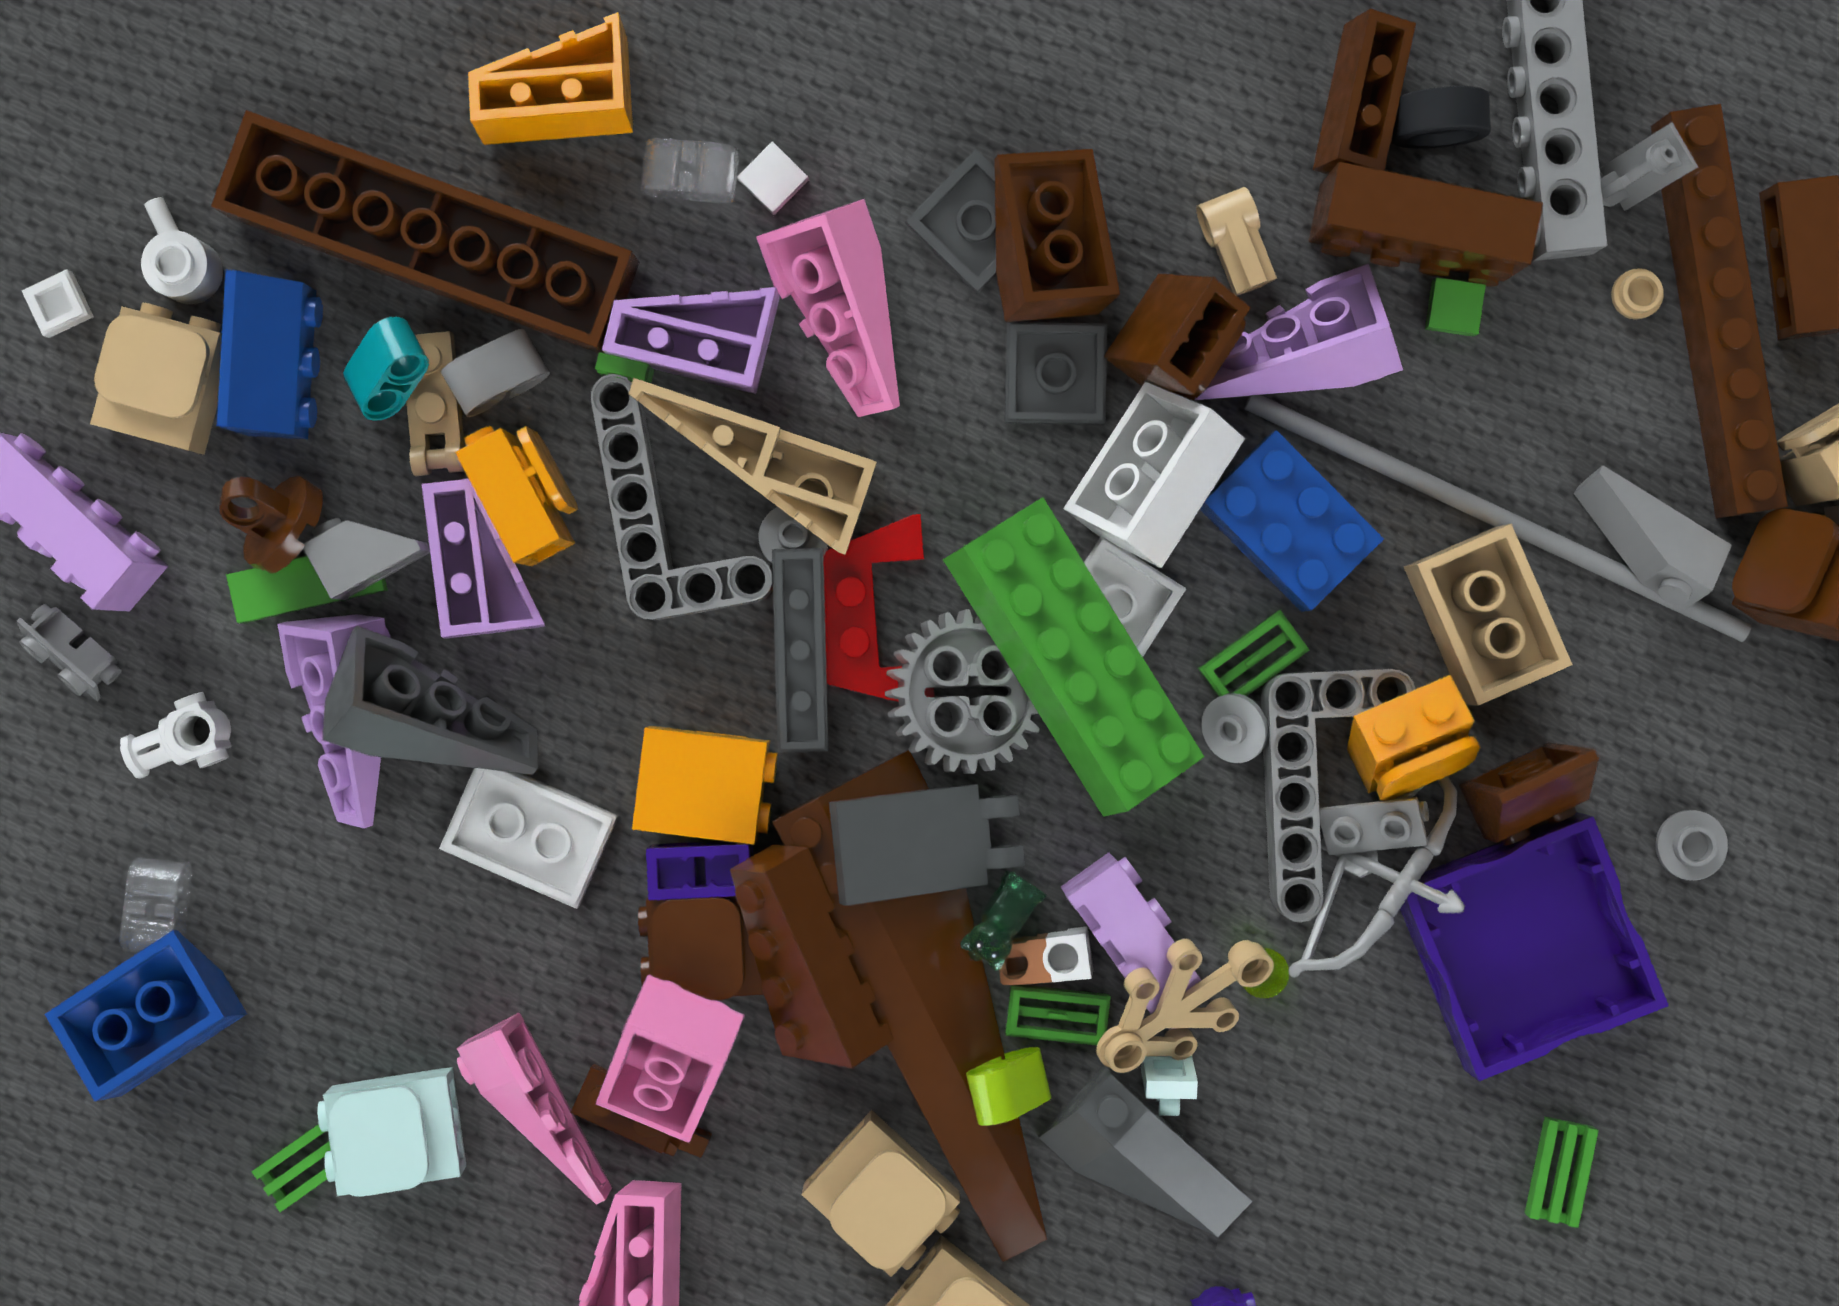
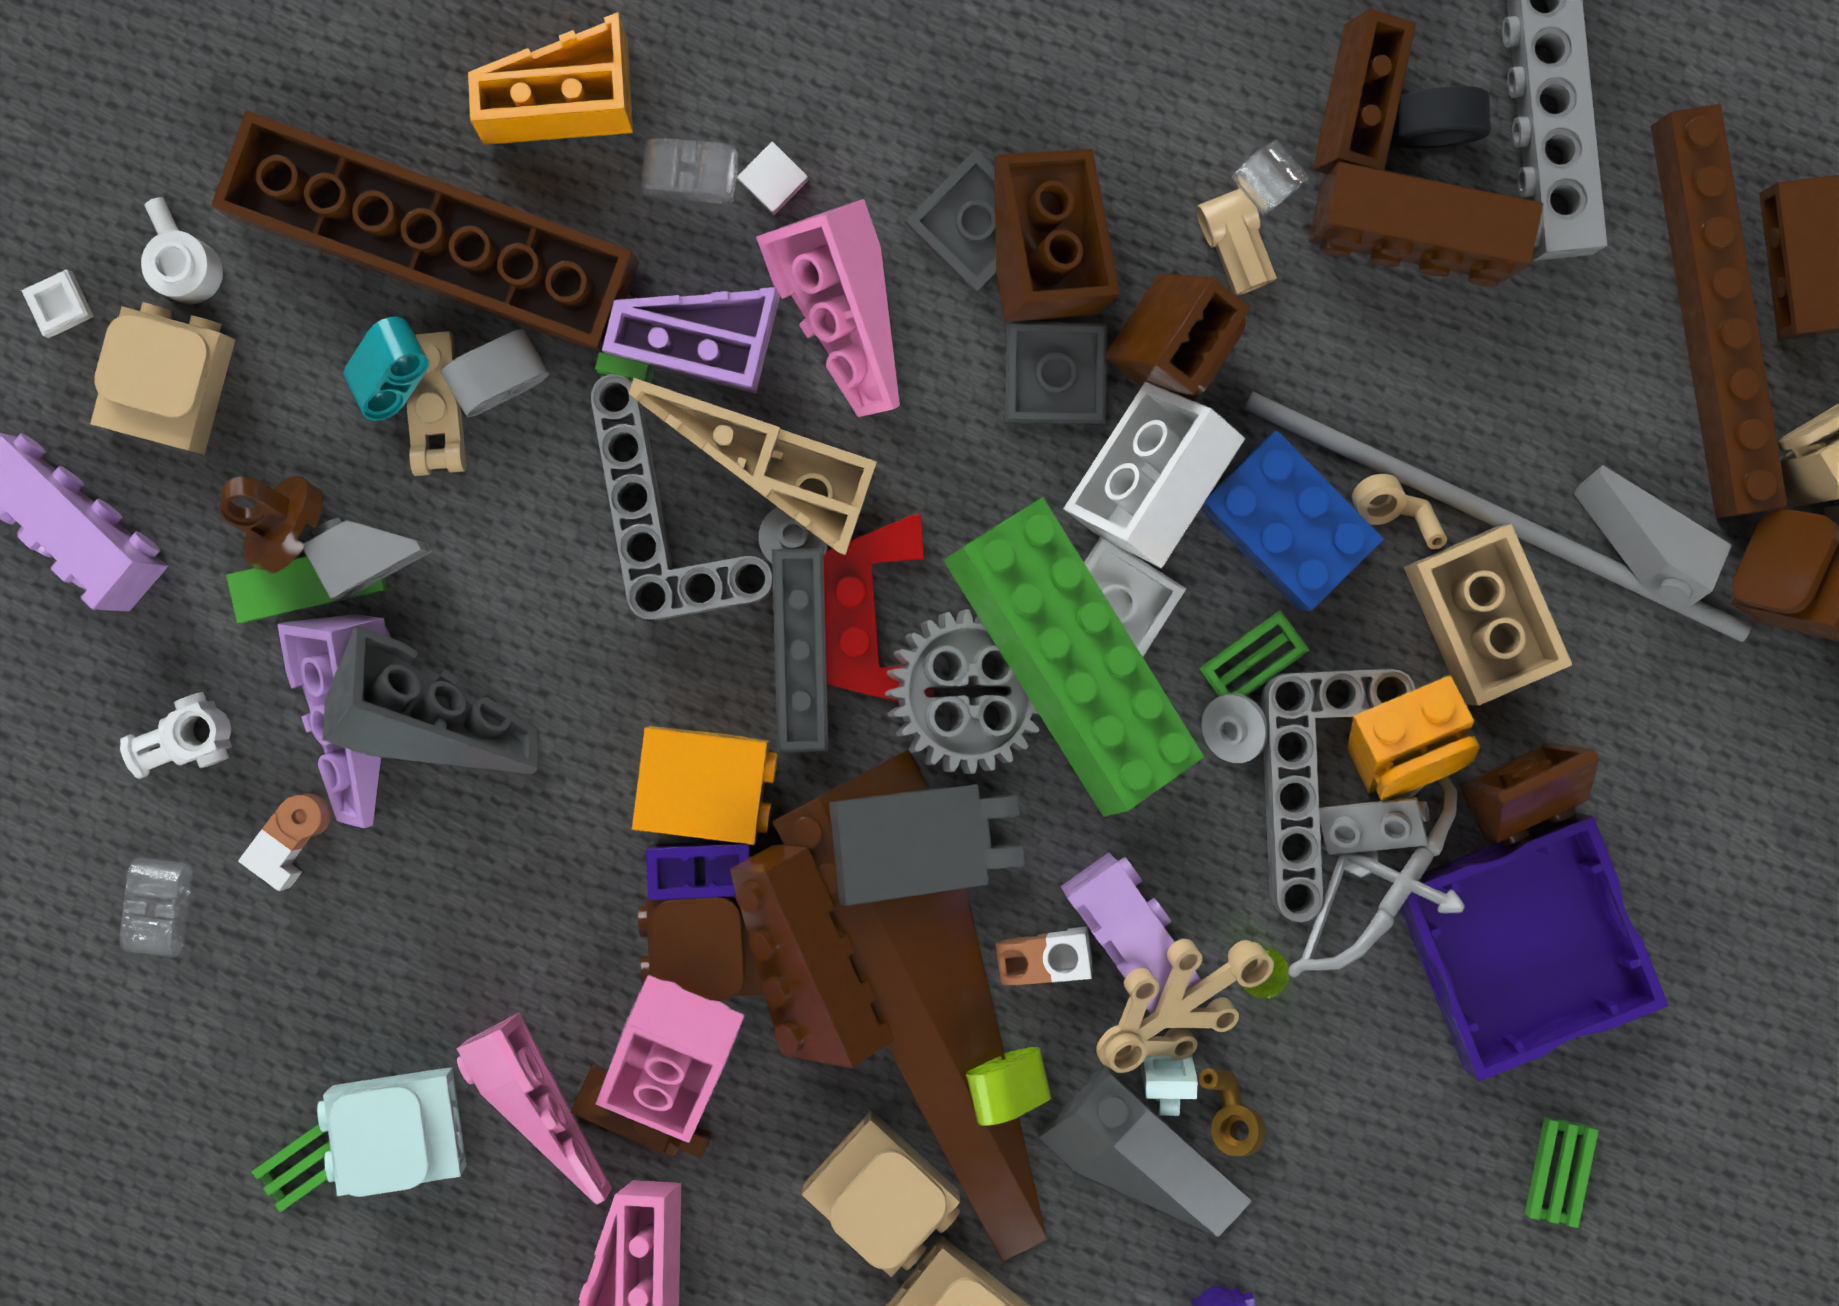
(52, 639): light grey hinge -> none
(144, 1015): blue slope -> none
(268, 356): blue slope -> none
(284, 838): none -> leg
(472, 570): lavender wedge -> none
(520, 491): light orange brick -> none
(529, 833): white tile -> none
(1002, 920): clear green animal -> none
(1060, 995): bright green tile -> none
(1233, 1112): none -> pearl gold plate
(1270, 177): none -> clear beam
(1322, 343): lavender wedge -> none
(1383, 499): none -> tan plate
(1455, 307): bright green tile -> none
(1637, 294): tan plate -> none
(1646, 168): light grey hinge -> none
(1691, 845): light grey piece -> none

